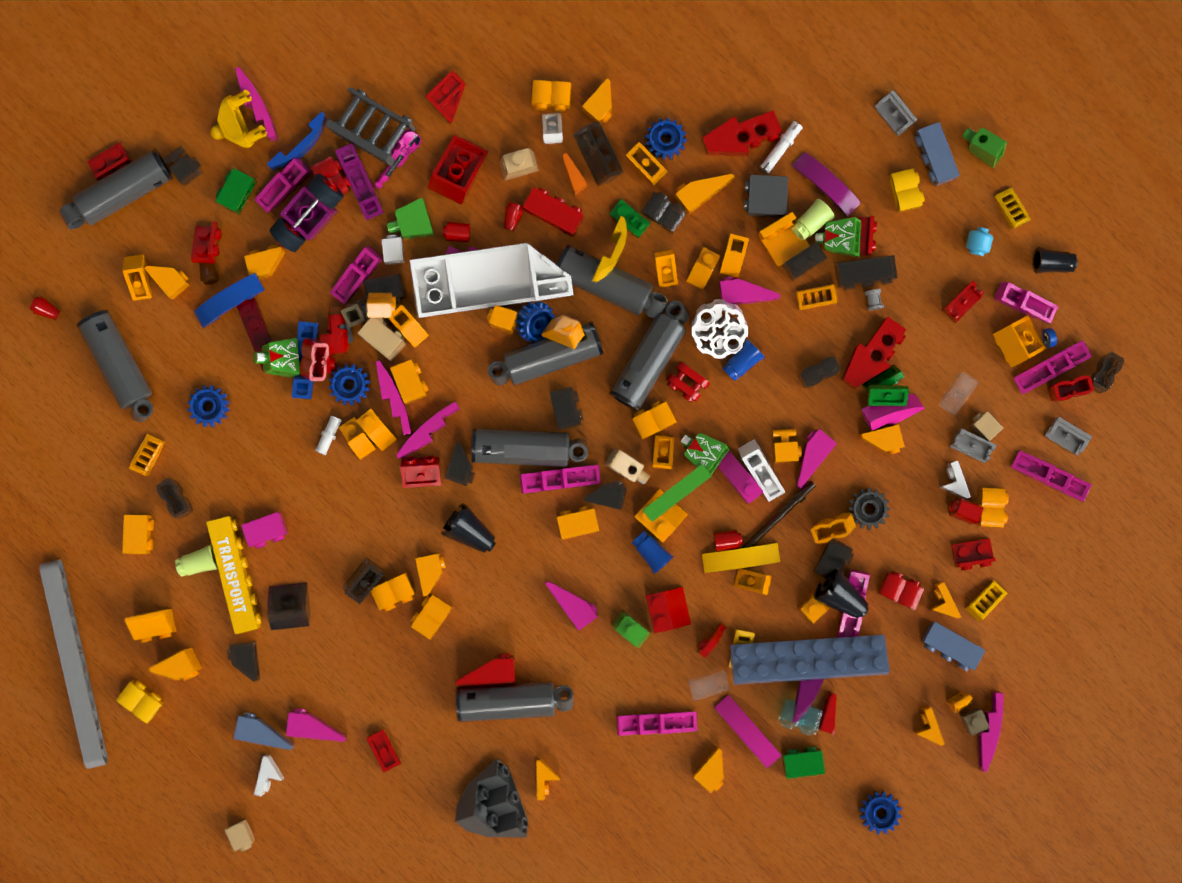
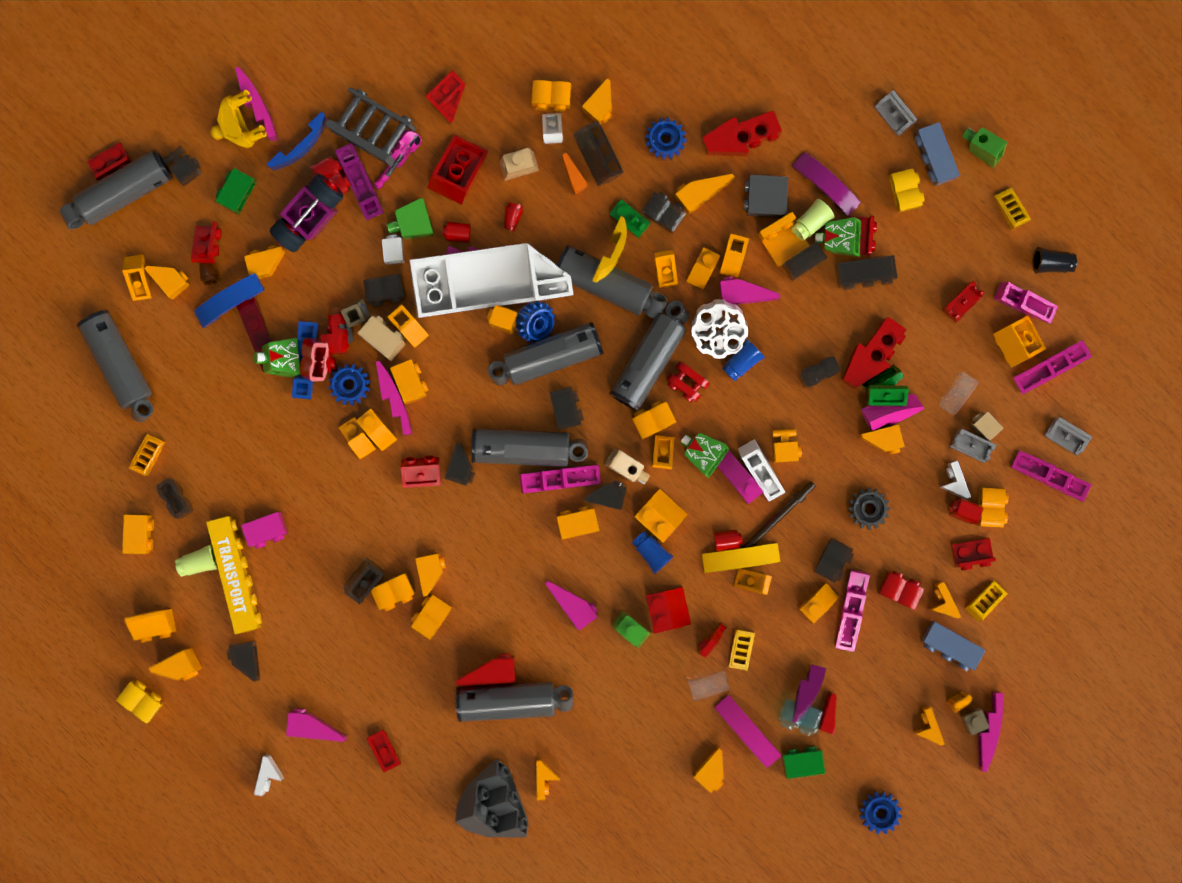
(42, 307): red cone -> none
(73, 664): light grey beam -> none
(198, 402): blue gear -> none
(240, 836): tan brick -> none
(256, 730): sand blue slope -> none
(283, 184): dark pink slope -> none
(288, 606): clear smoke slope -> none
(328, 435): white pin -> none
(355, 274): dark pink slope -> none
(380, 305): light orange brick -> none
(422, 435): dark pink slope -> none
(468, 530): black cone -> none
(553, 211): red brick -> none
(564, 331): light orange slope -> none
(646, 163): light orange brick -> none
(656, 723): dark pink slope -> none
(677, 493): bright green sticker -> none
(785, 140): white pin -> none
(809, 659): sand blue plate -> none
(814, 453): dark pink slope -> none
(833, 528): light orange brick -> none
(834, 299): light orange slope -> none
(841, 595): black cone -> none
(874, 299): light grey bush -> none
(979, 241): medium azure head -> none
(1049, 337): blue tile -> none
(1074, 388): red brick -> none
(1105, 372): clear smoke brick -> none

